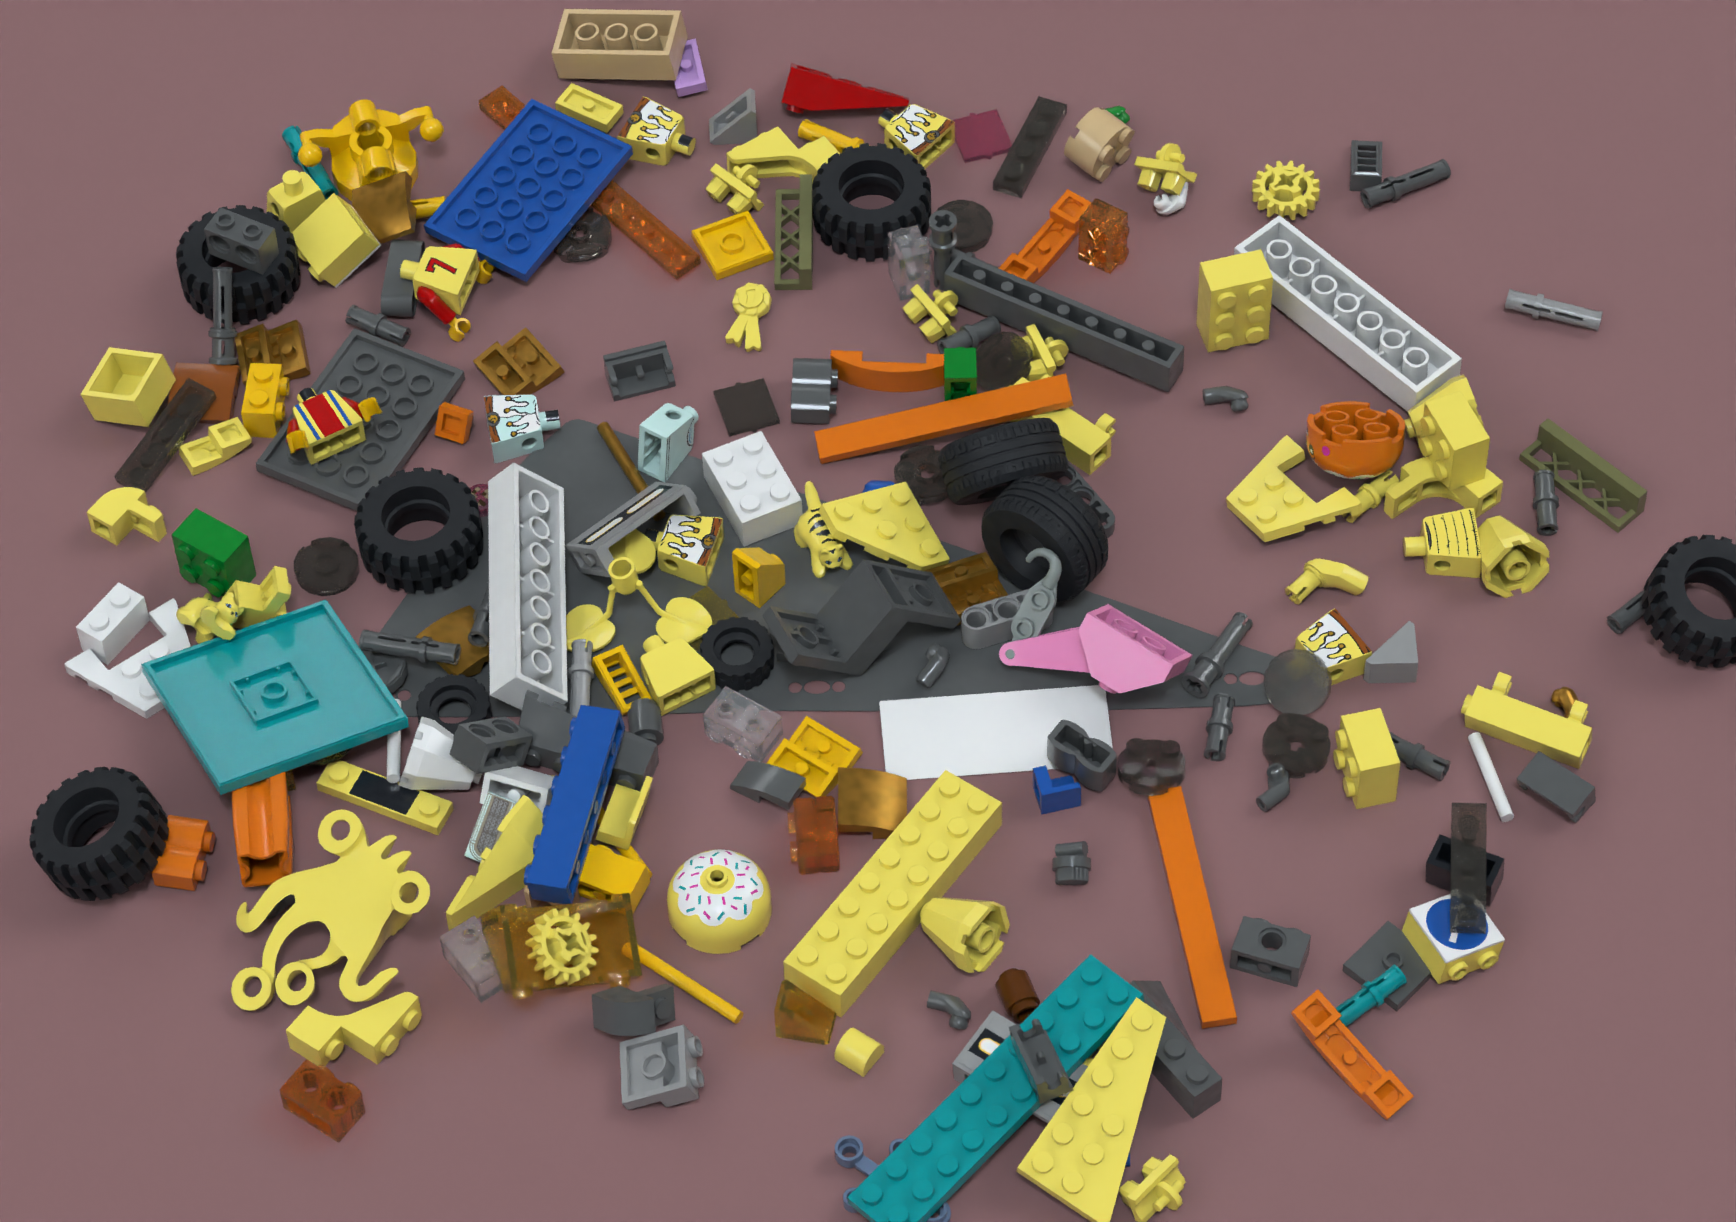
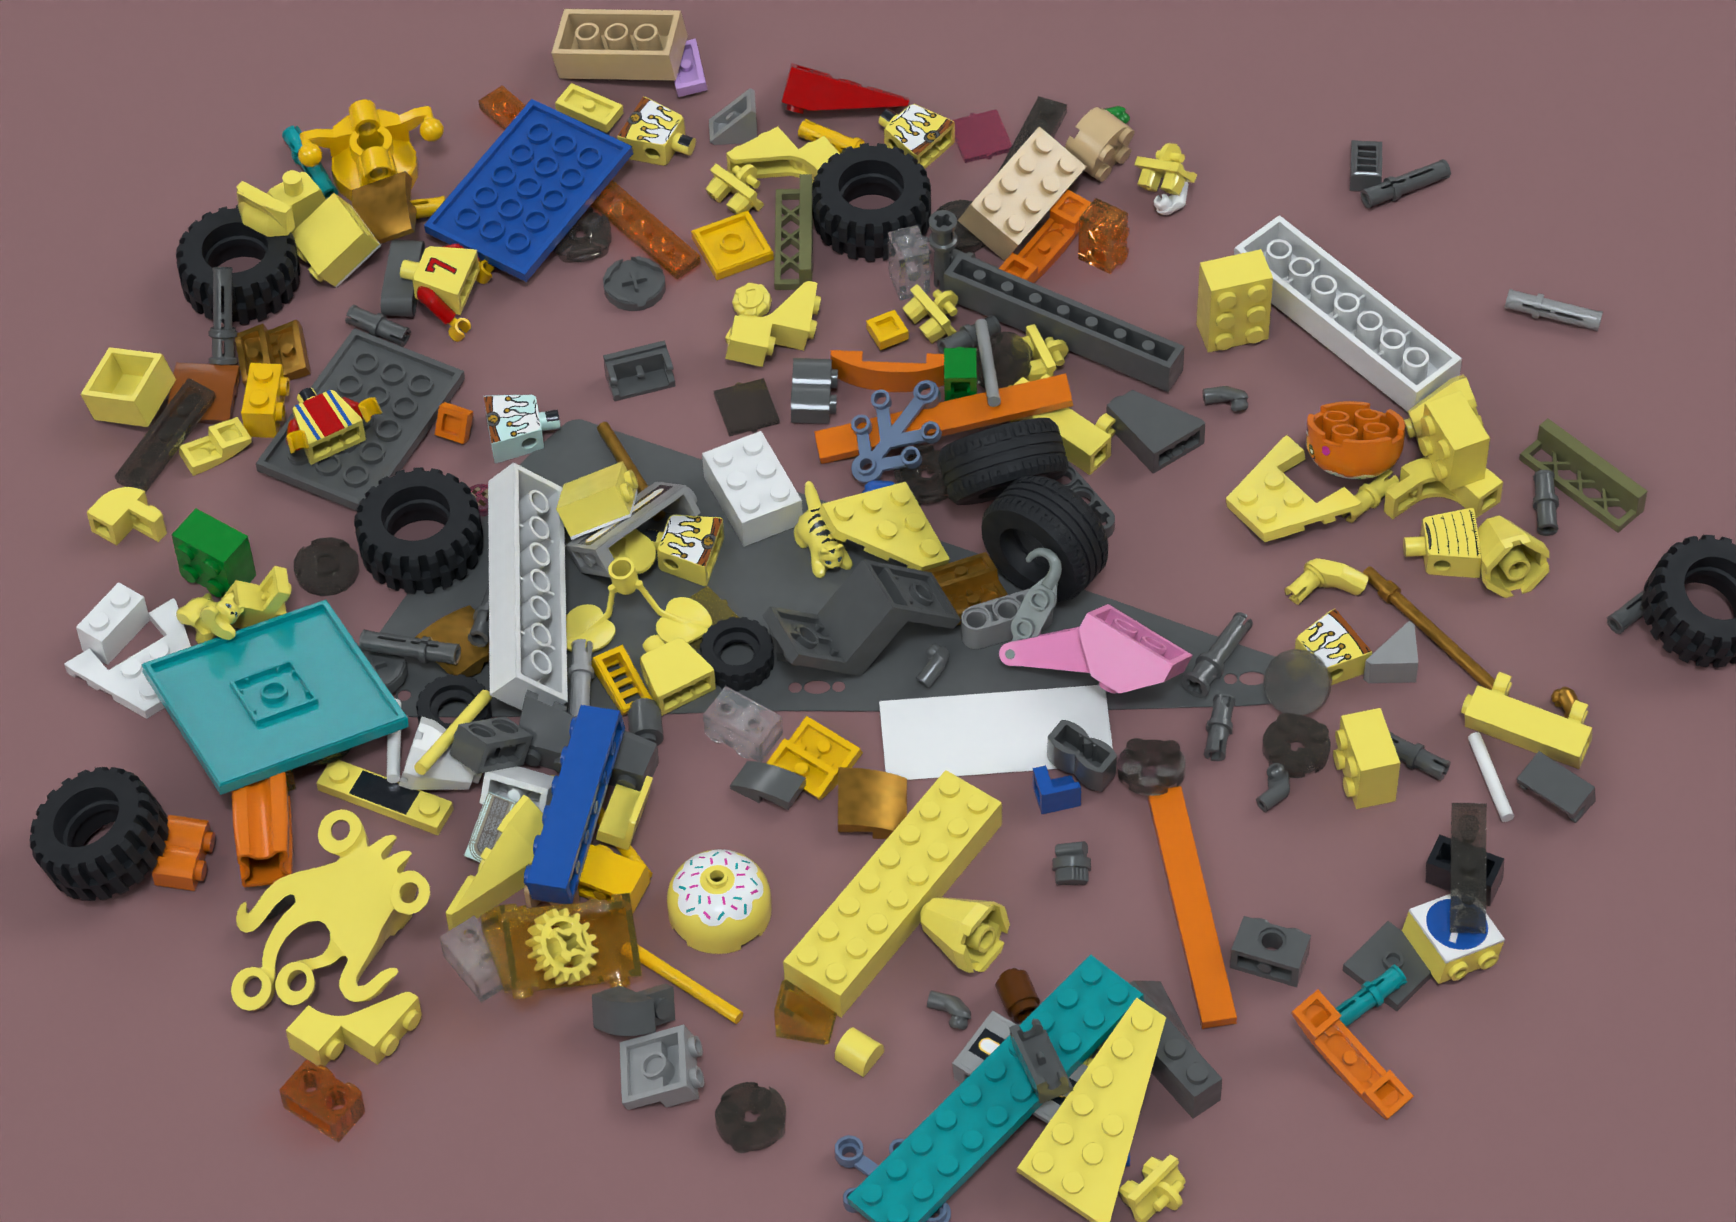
(241, 240): dark grey brick -> none
(263, 211): none -> light yellow slope
(447, 737): none -> light yellow bar
(519, 365): pearl gold slope -> none
(597, 500): none -> light yellow piece
(634, 284): none -> dark grey tile
(665, 440): light aqua torso -> none
(754, 1135): none -> clear smoke plate
(757, 574): yellow slope -> none
(787, 326): none -> light yellow arch
(816, 835): clear orange brick -> none
(887, 329): none -> yellow plate
(894, 435): none -> sand blue plant
(987, 363): none -> light grey bar
(1021, 193): none -> tan brick
(1154, 429): none -> dark grey slope
(1285, 190): light yellow gear -> none
(1392, 594): none -> pearl gold bar

